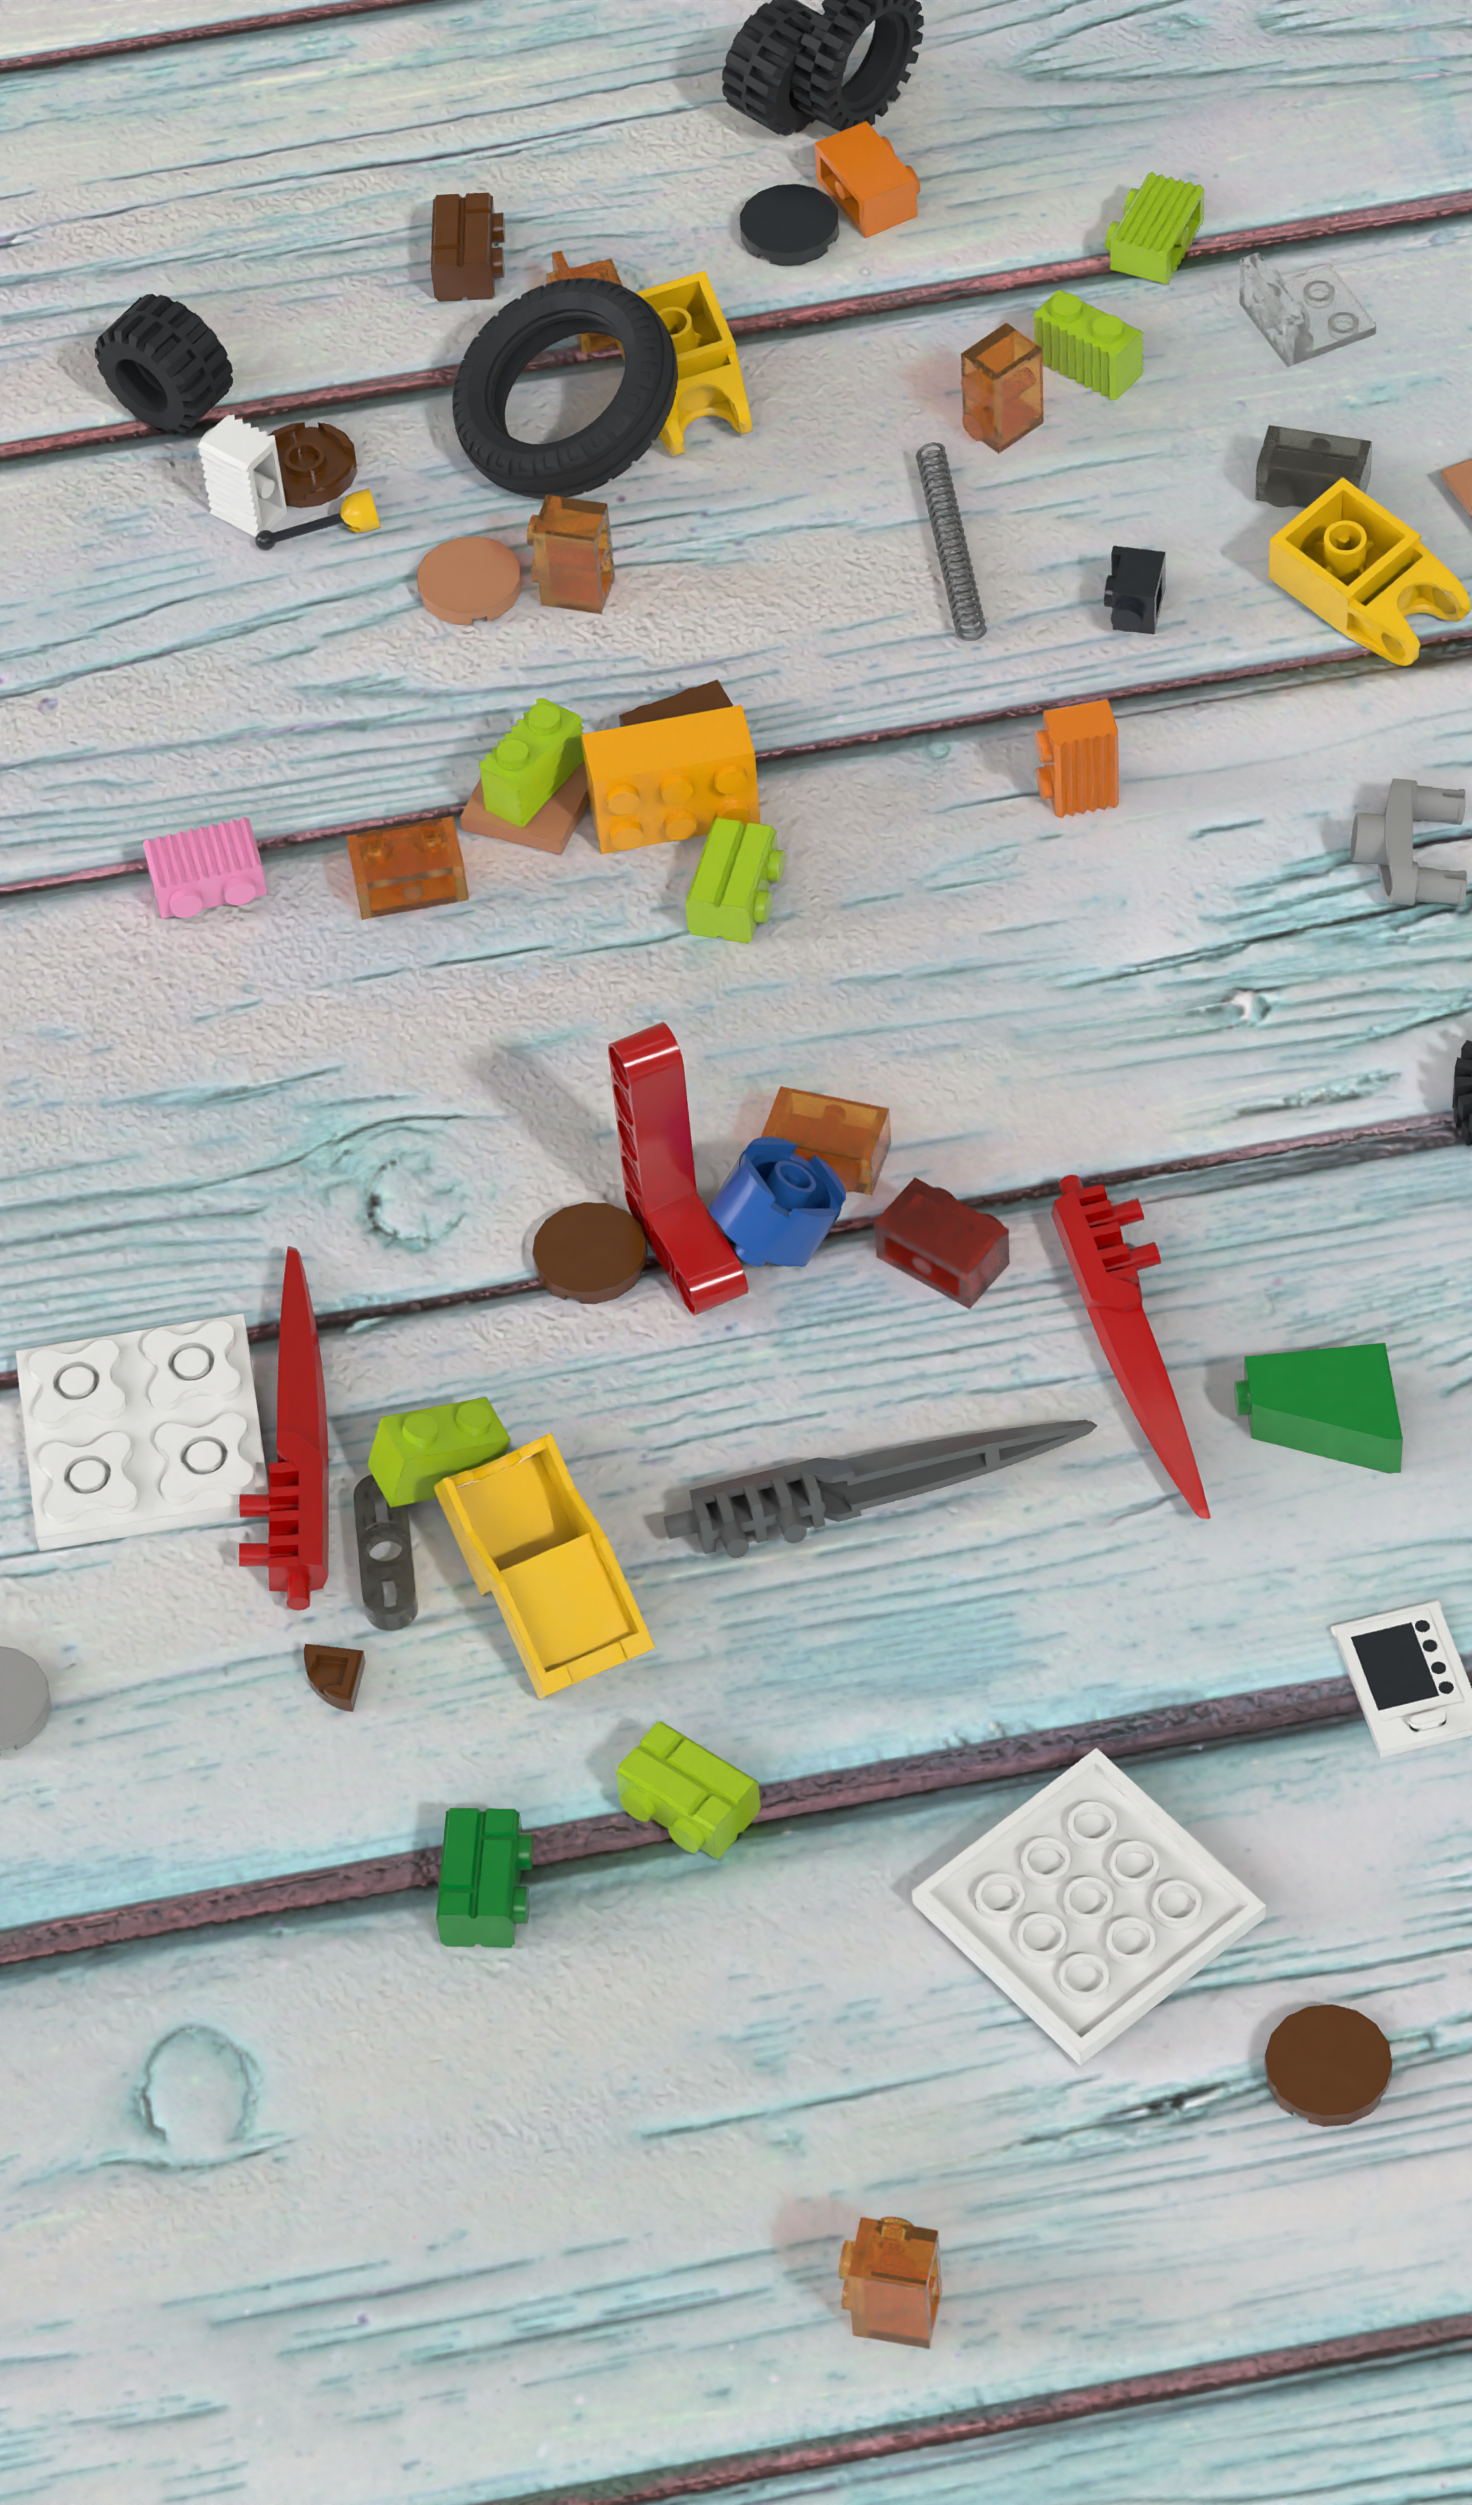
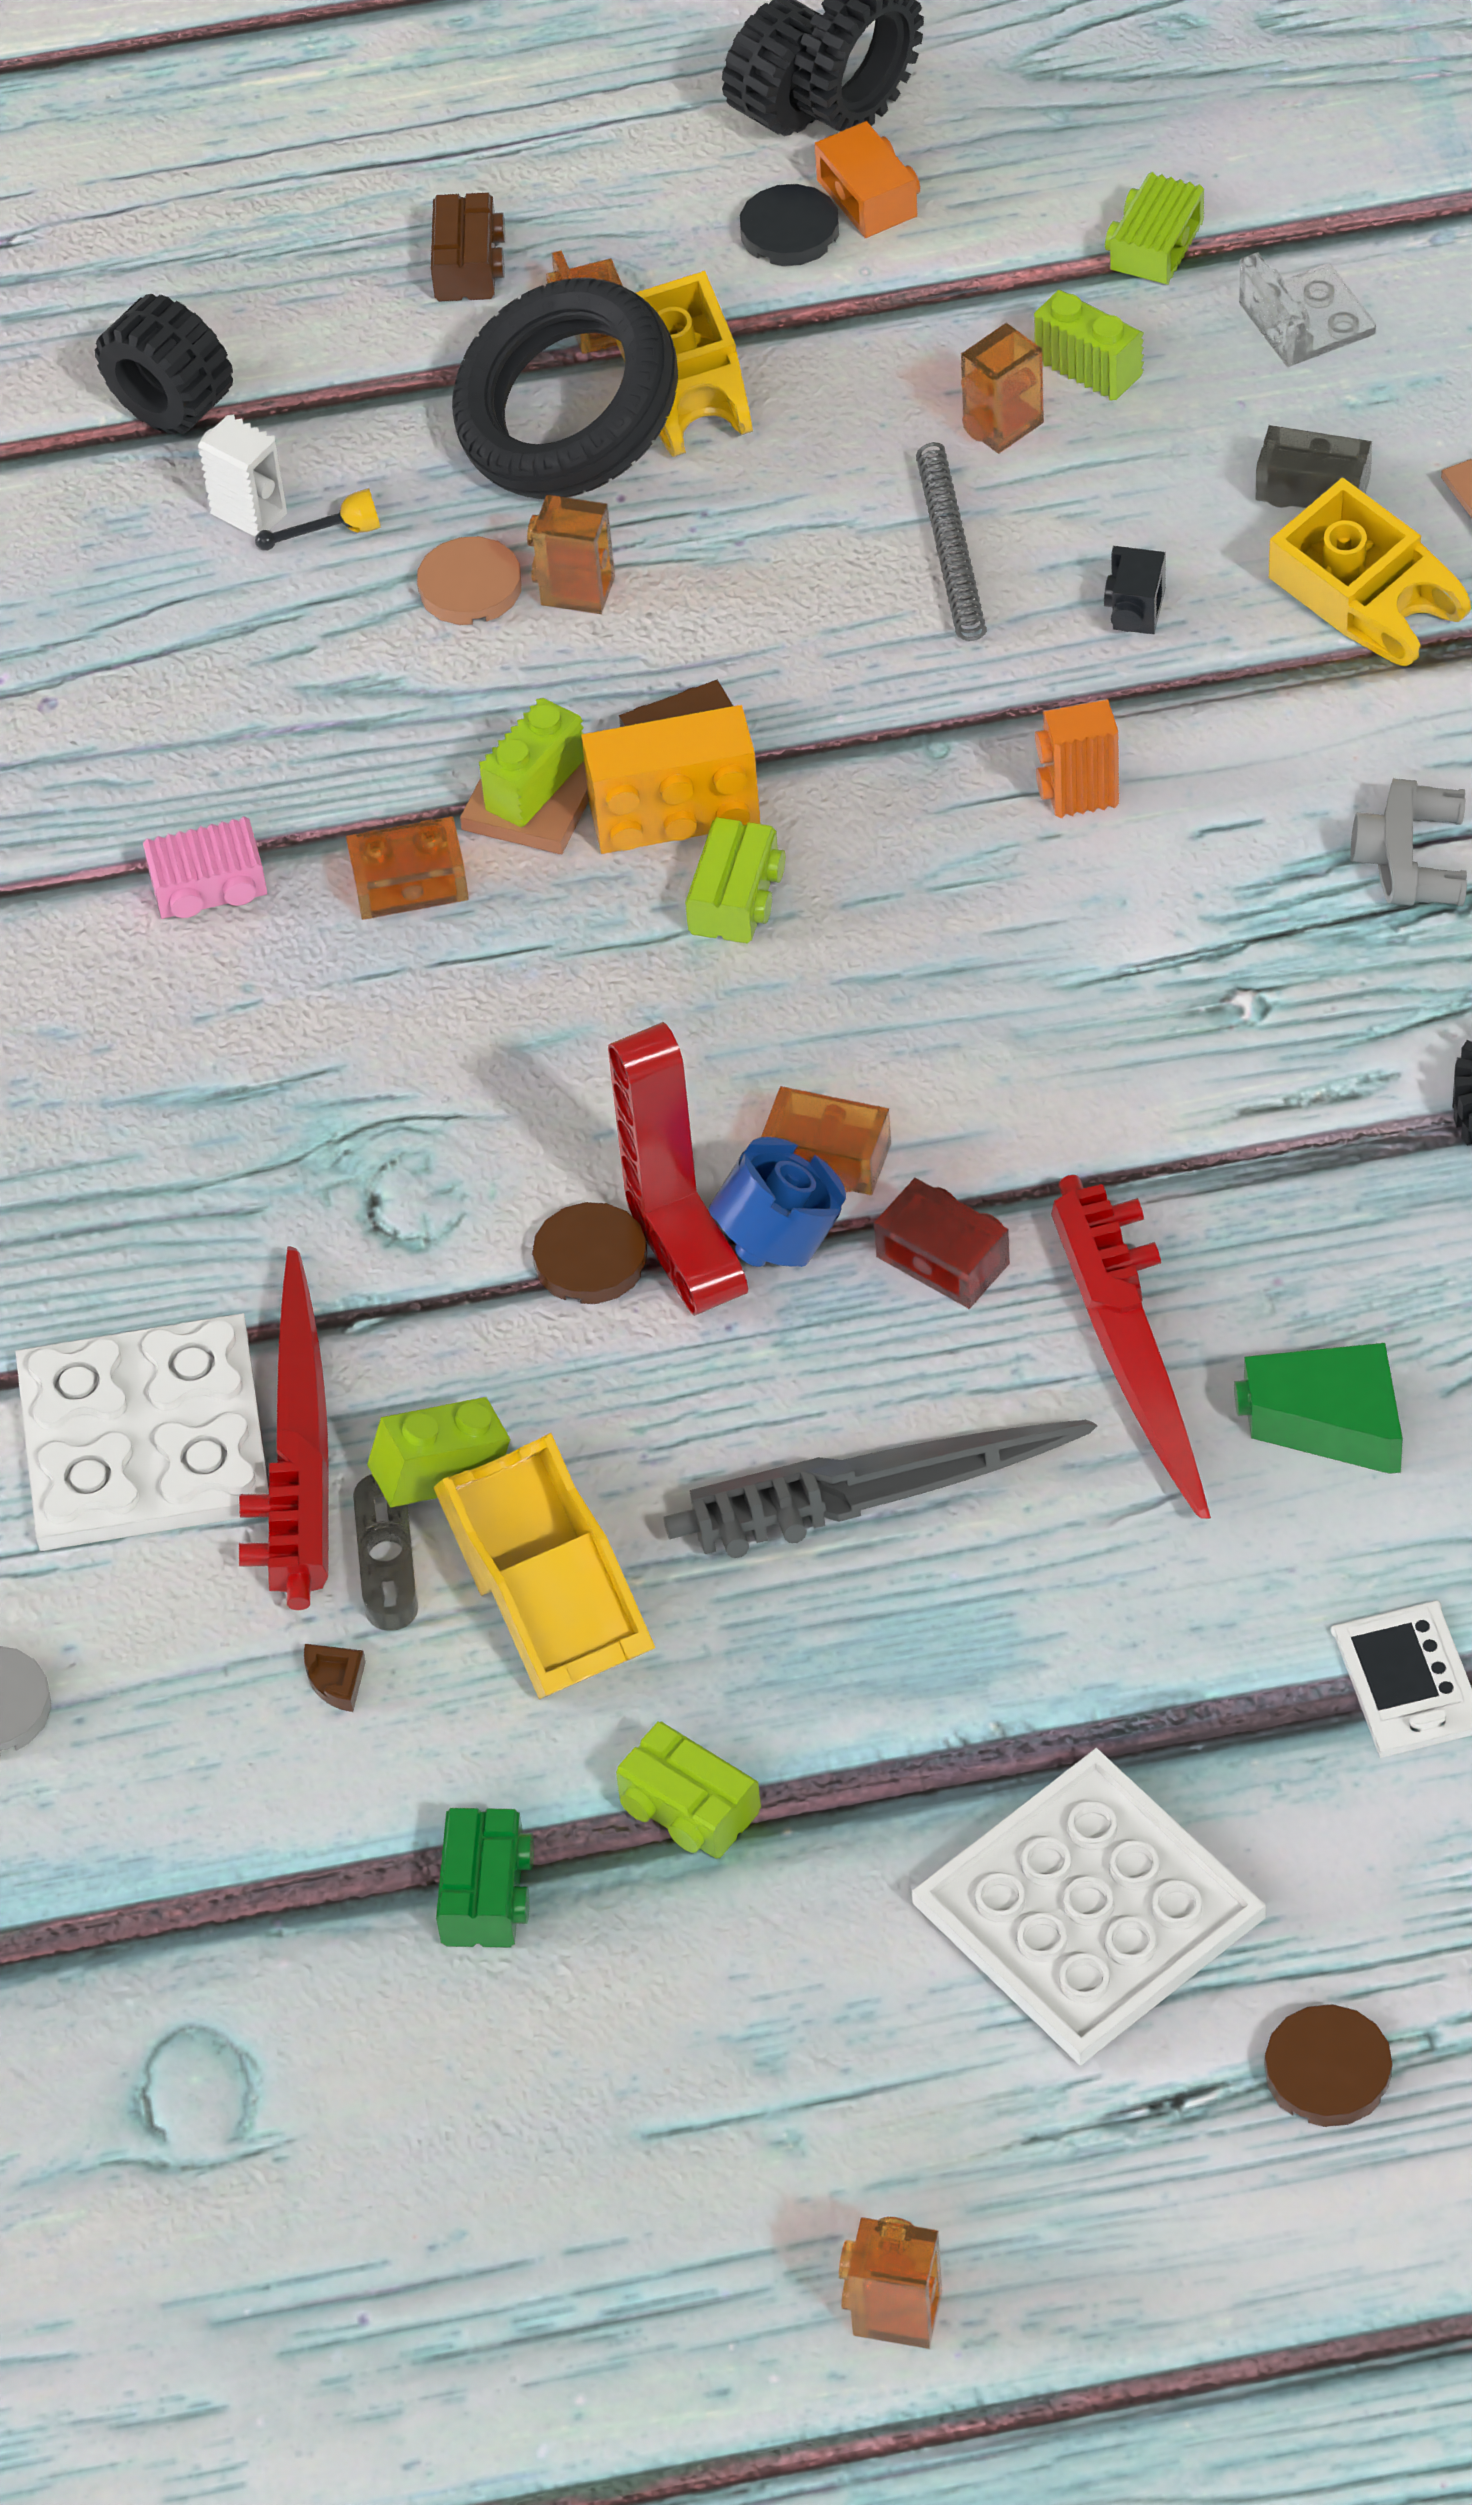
(314, 463): reddish brown tile -> none

